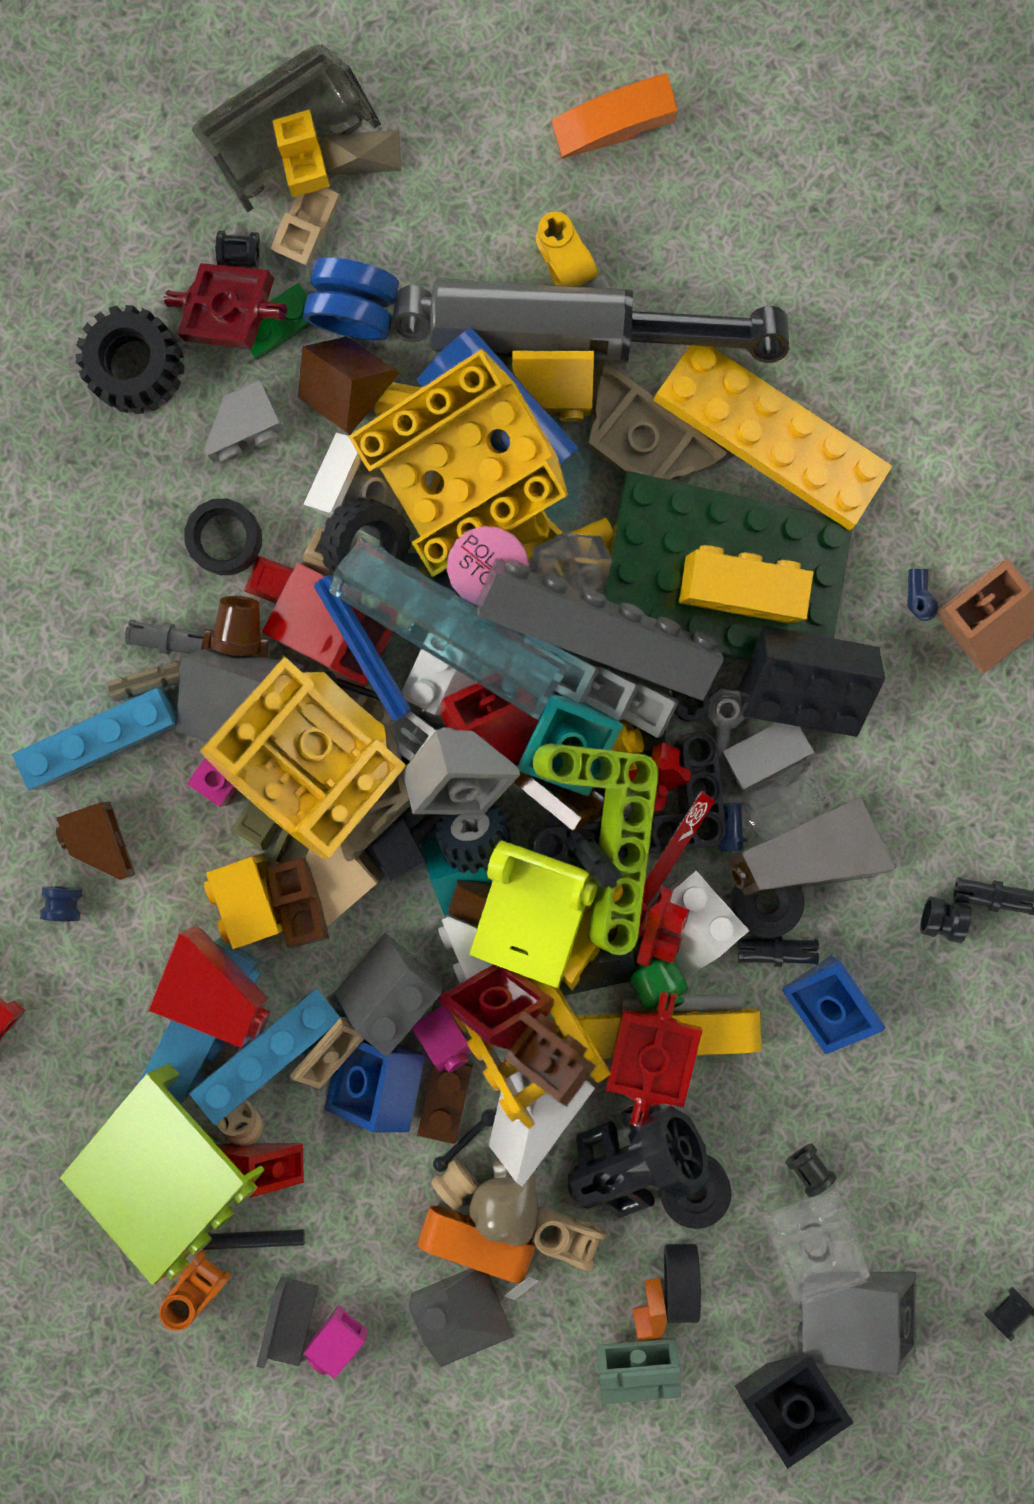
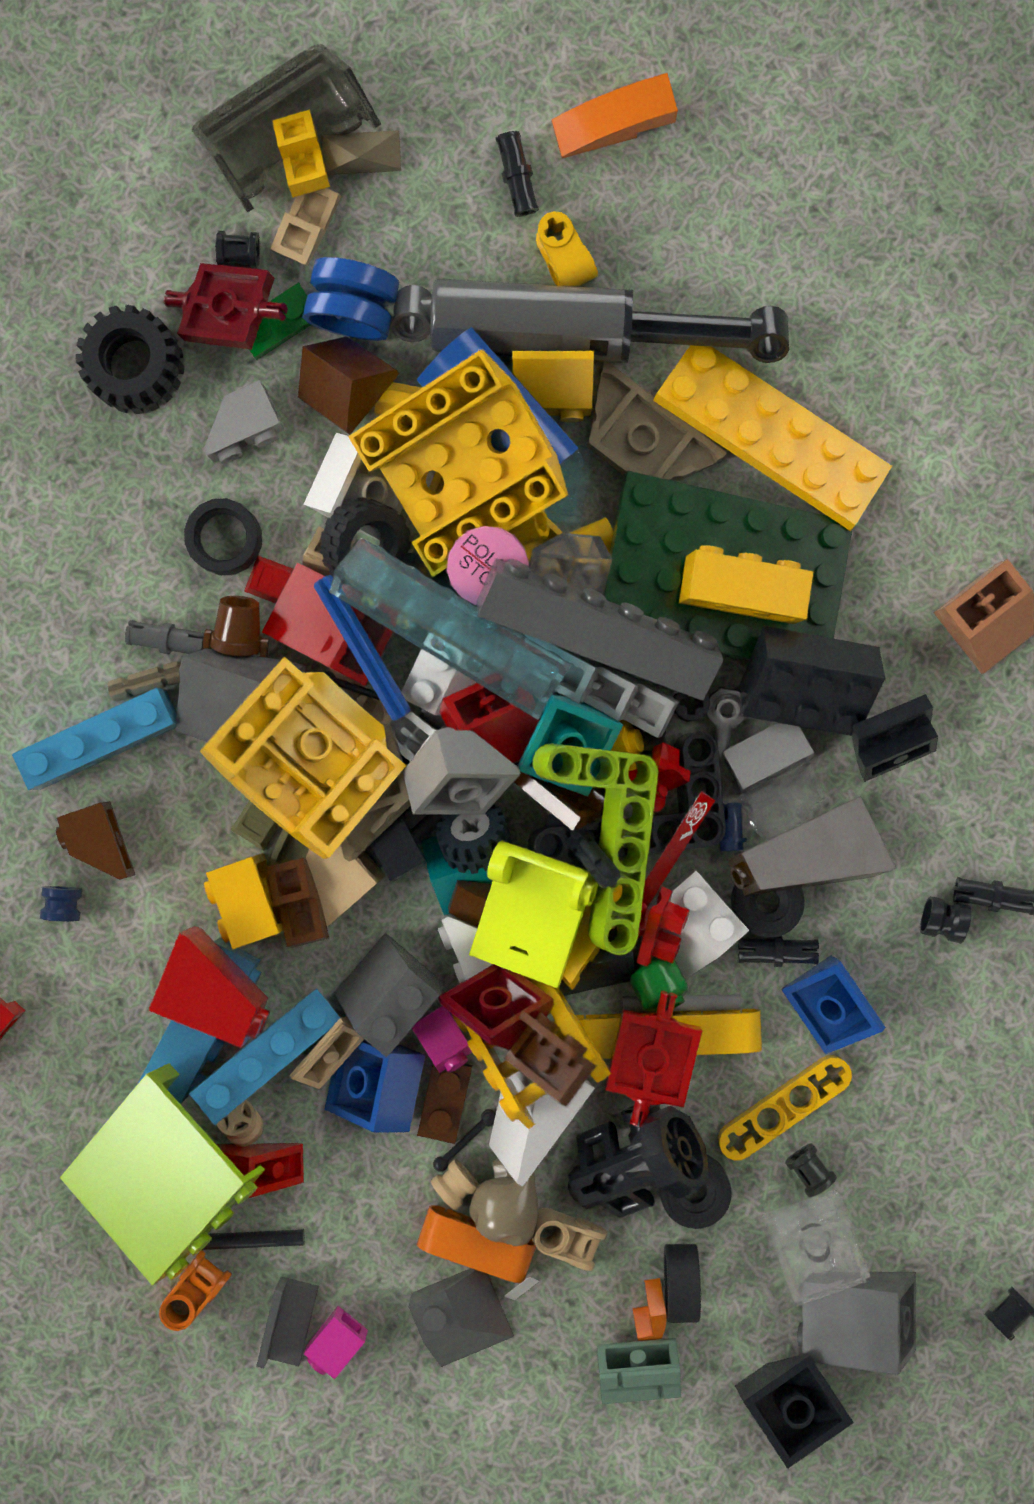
(212, 784): dark pink brick -> none
(517, 173): none -> black pin
(788, 1113): none -> yellow beam
(894, 738): none -> black slope
(919, 598): dark blue arm -> none

